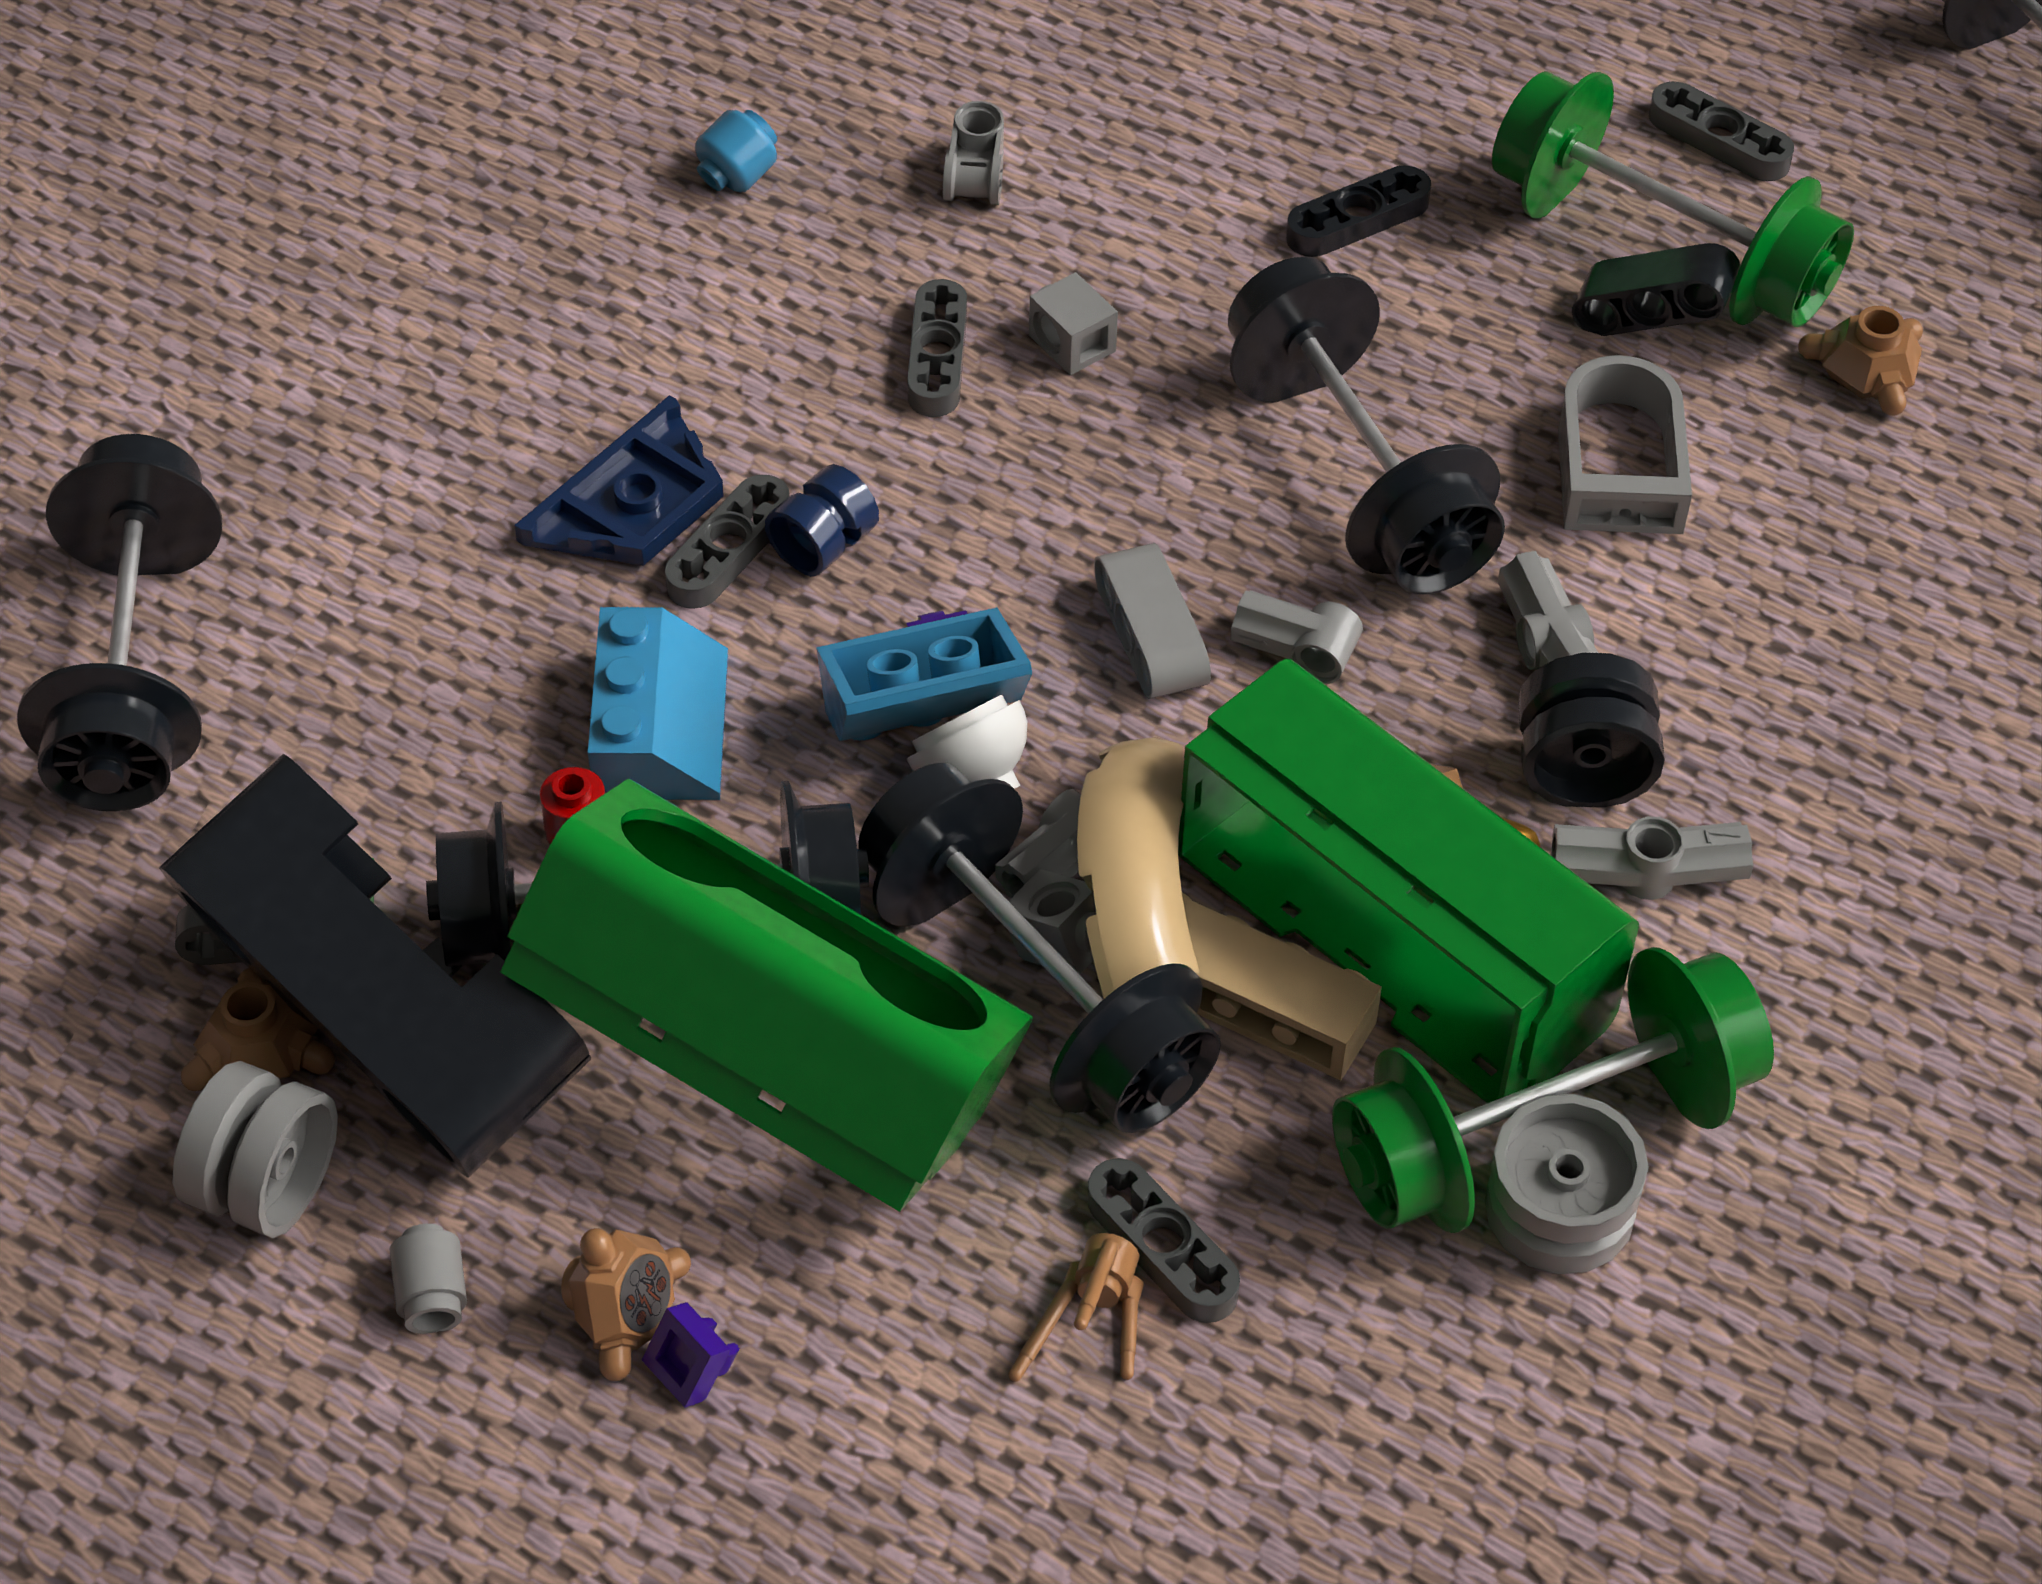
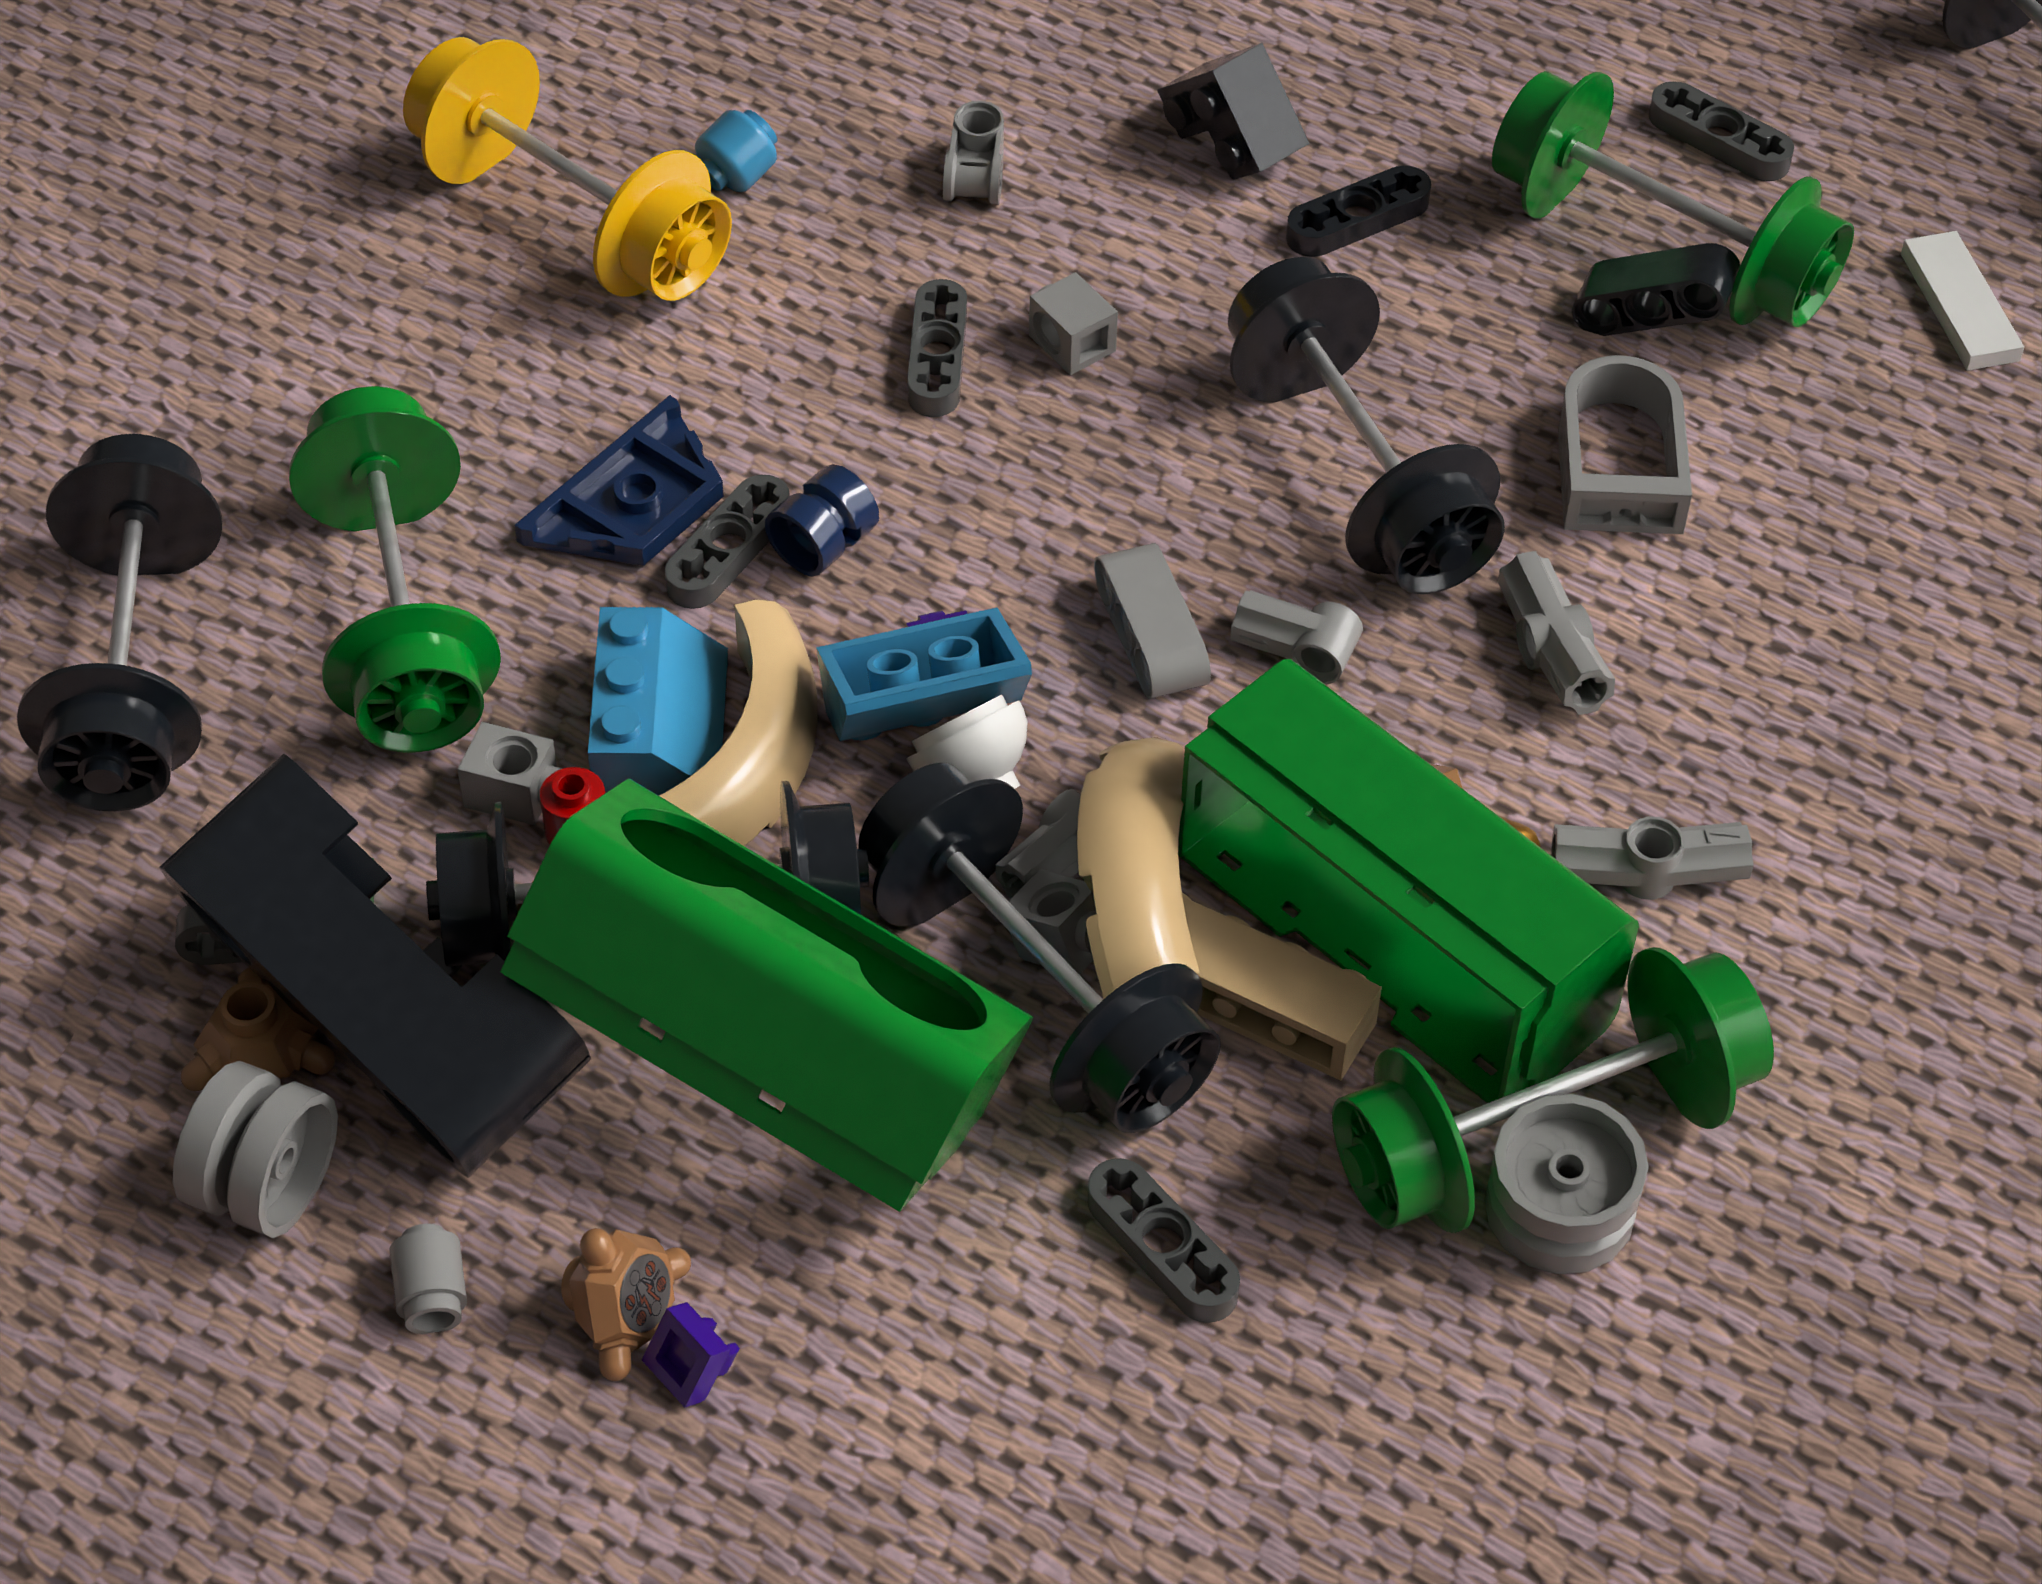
(414, 668): none -> green piece
(506, 769): none -> light grey brick
(659, 226): none -> yellow piece
(773, 737): none -> tan brick
(1101, 1280): medium nougat plant -> none
(1240, 107): none -> brick
(1590, 730): black wheel -> none
(1870, 355): medium nougat rock -> none
(1962, 300): none -> white tile

